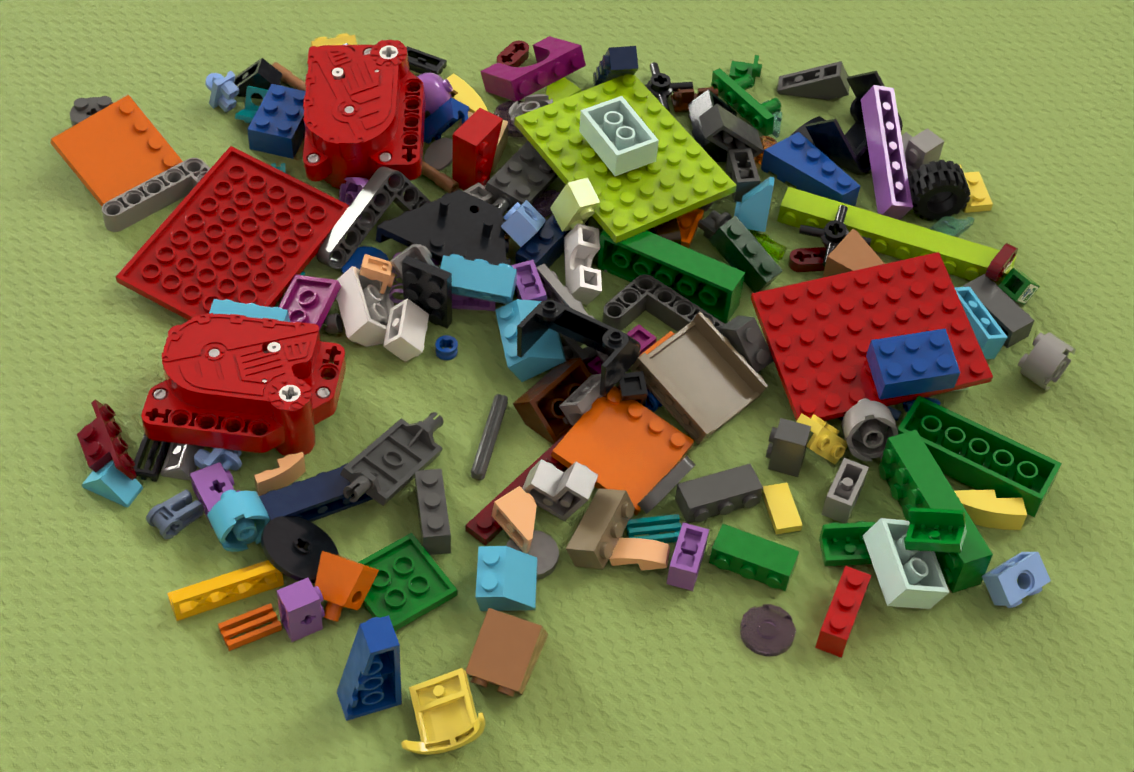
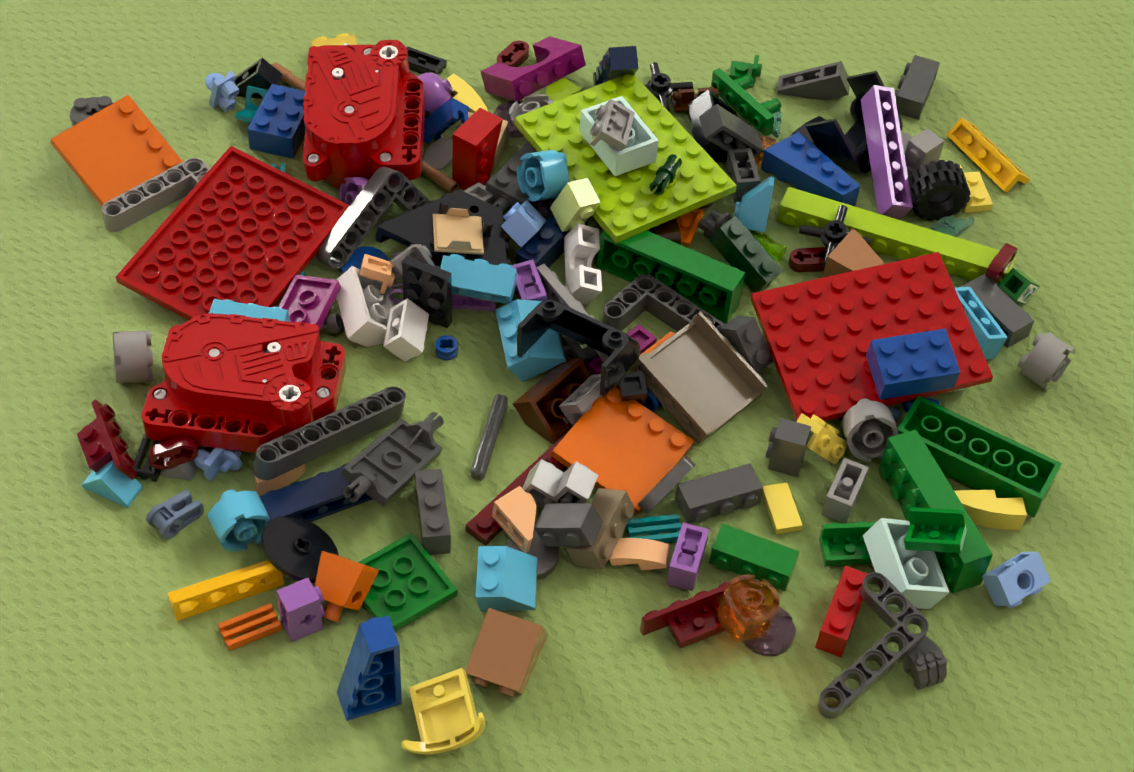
(132, 356): none -> light grey brick
(173, 452): none -> dark red beam
(211, 484): medium lavender brick -> none
(328, 433): none -> dark grey beam
(457, 232): none -> tan piece
(543, 174): none -> medium azure brick
(568, 524): none -> dark grey brick
(612, 125): none -> light grey bracket
(665, 174): none -> dark green pin
(688, 619): none -> dark red bracket
(748, 607): none -> clear orange brick
(878, 652): none -> dark grey beam
(915, 86): none -> dark grey brick
(926, 664): none -> dark grey hand
(986, 155): none -> yellow fence

